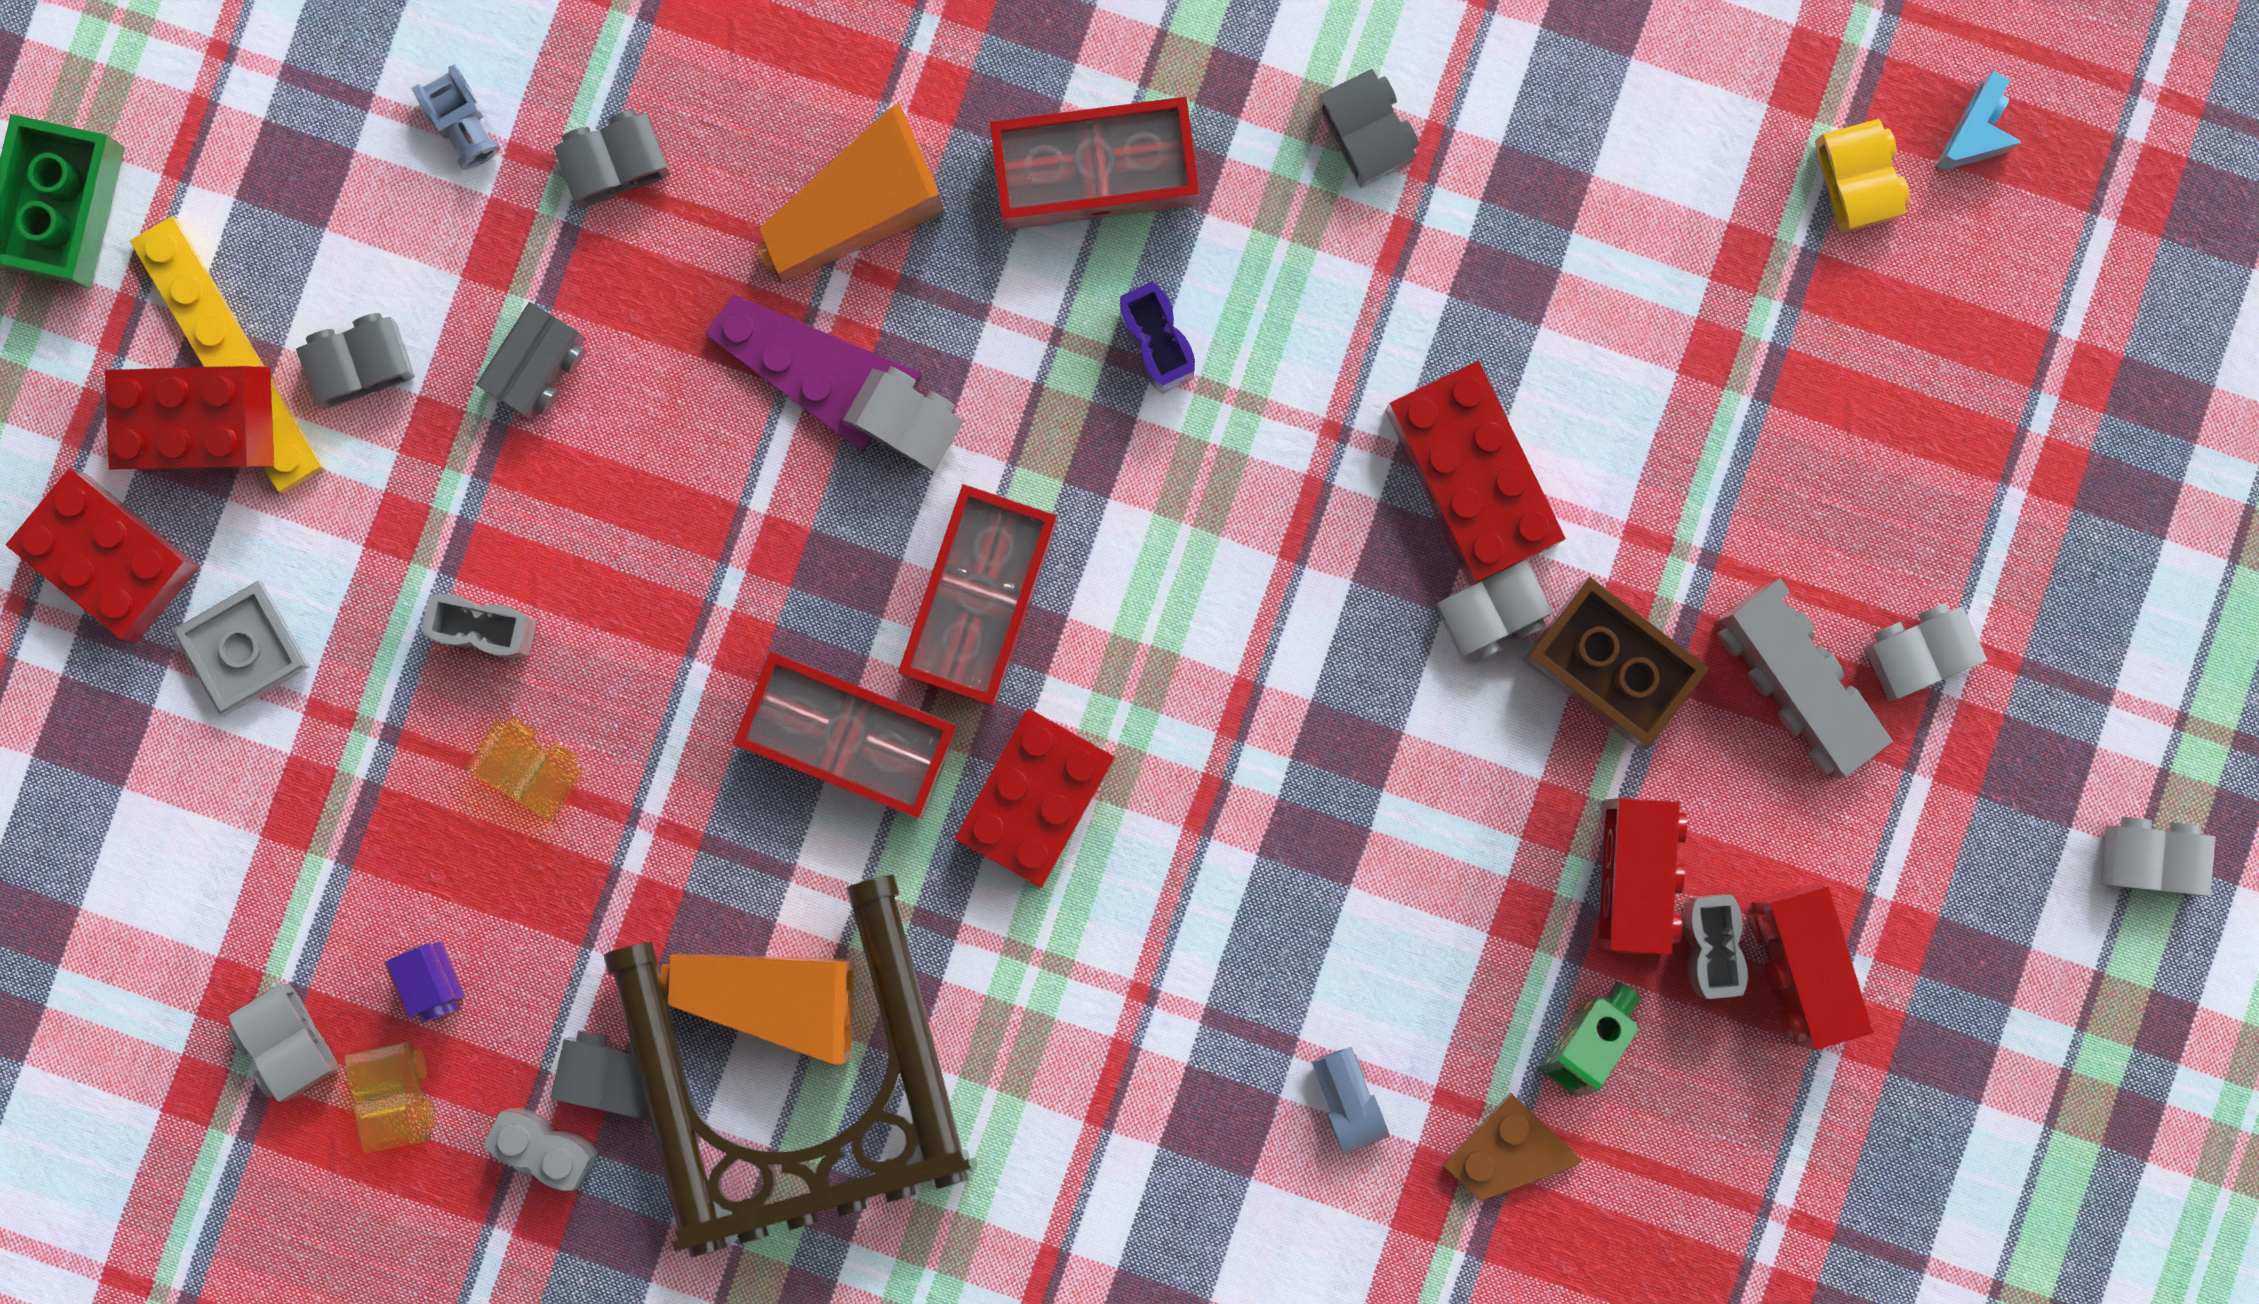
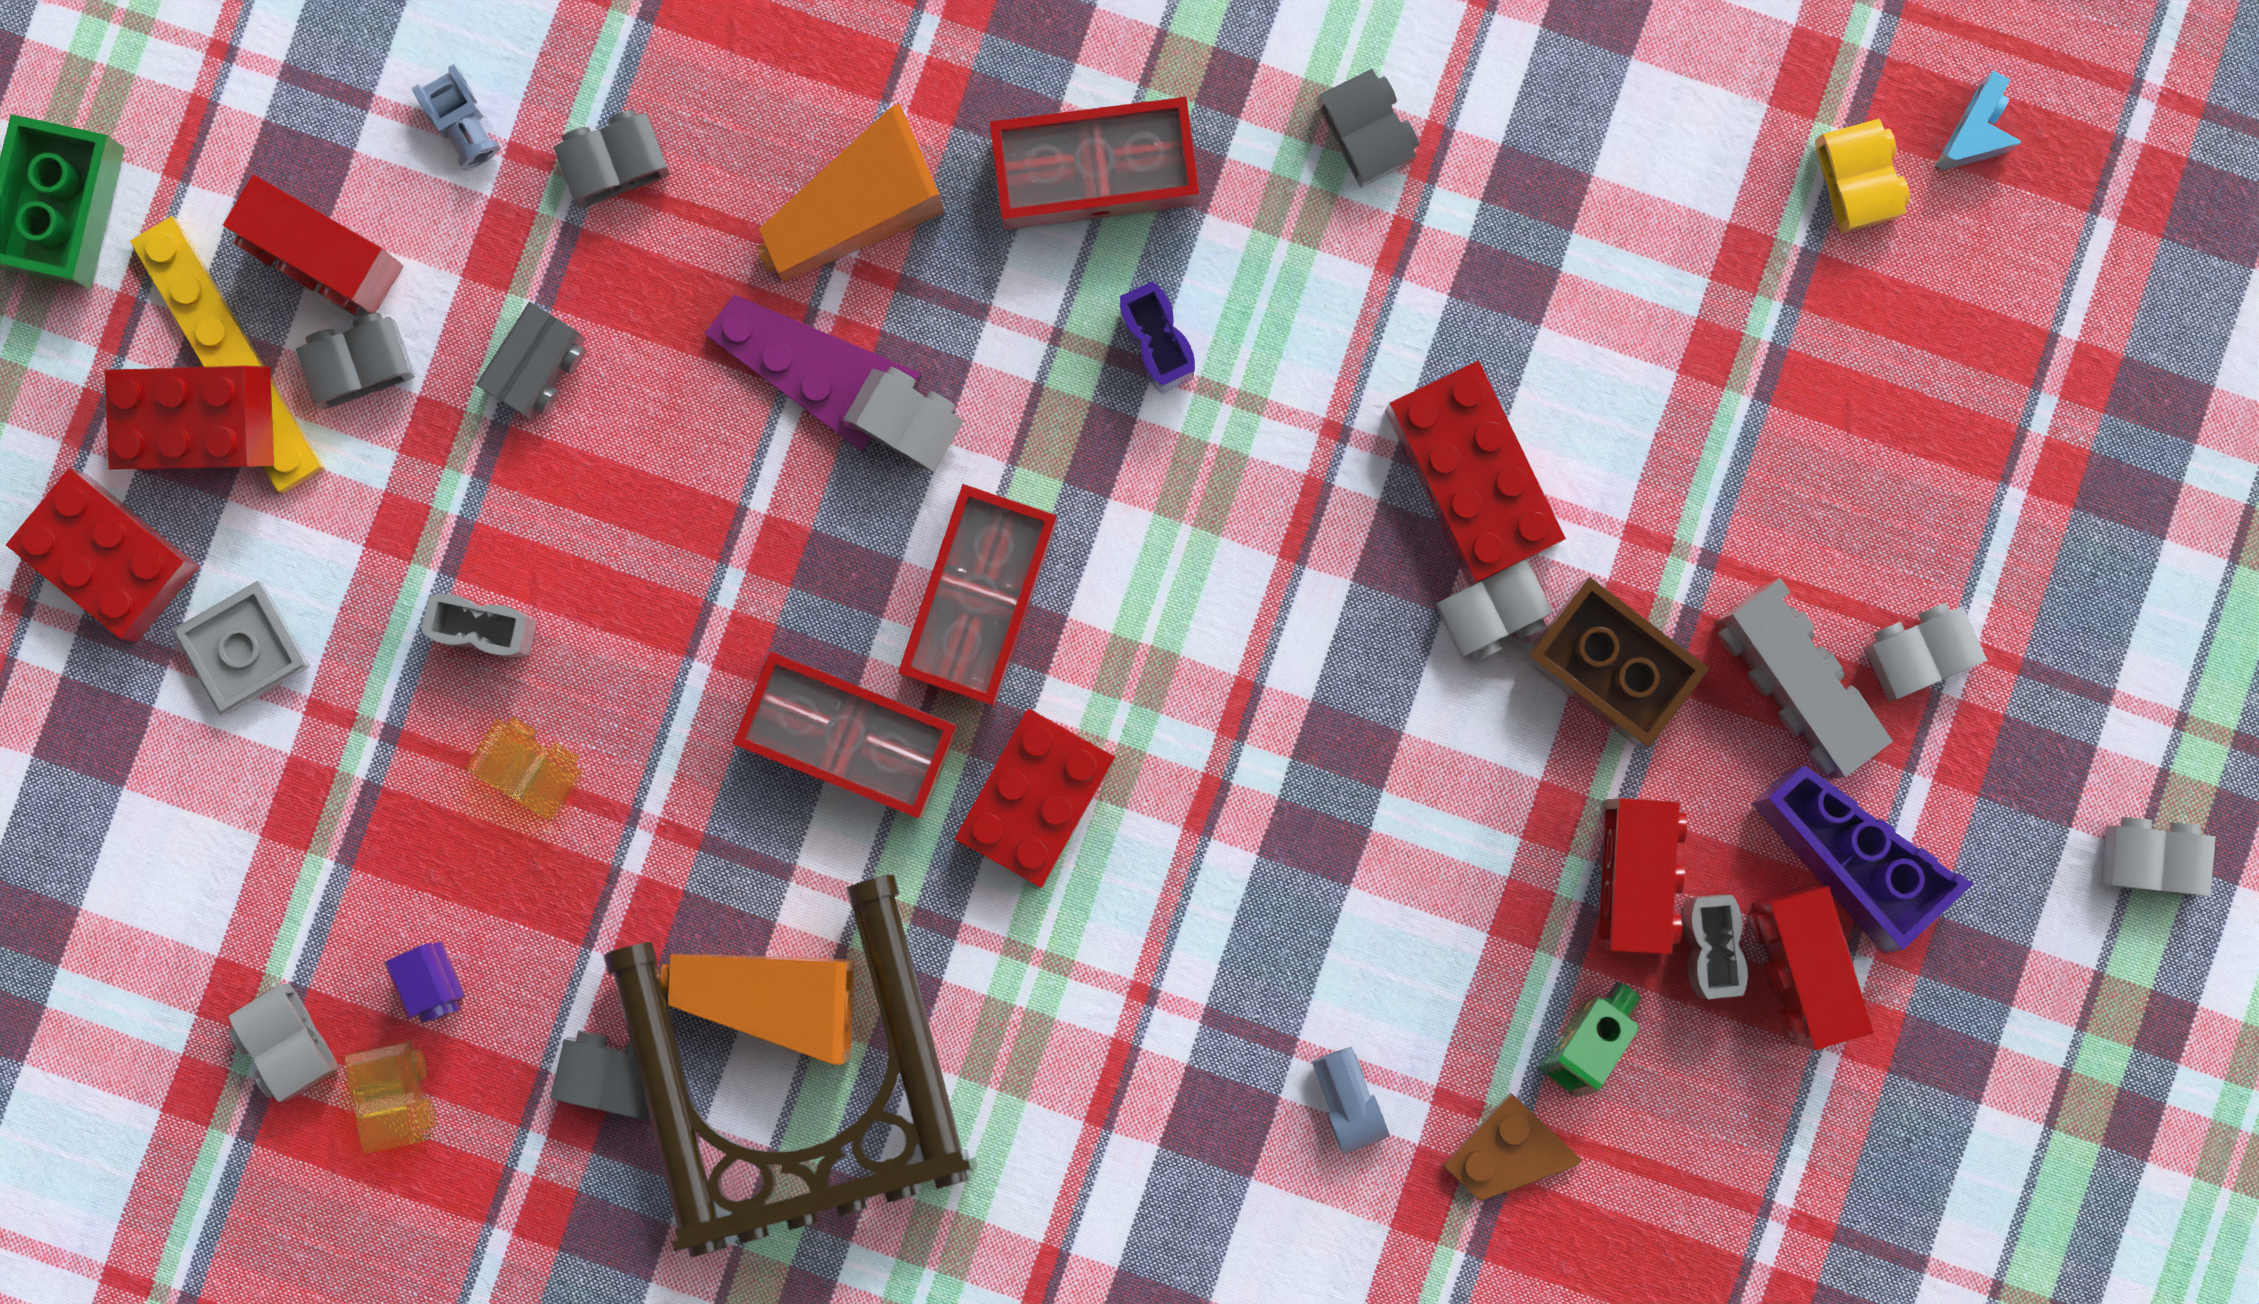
(311, 247): none -> red brick
(529, 1140): light grey brick -> none
(1869, 867): none -> dark purple wedge

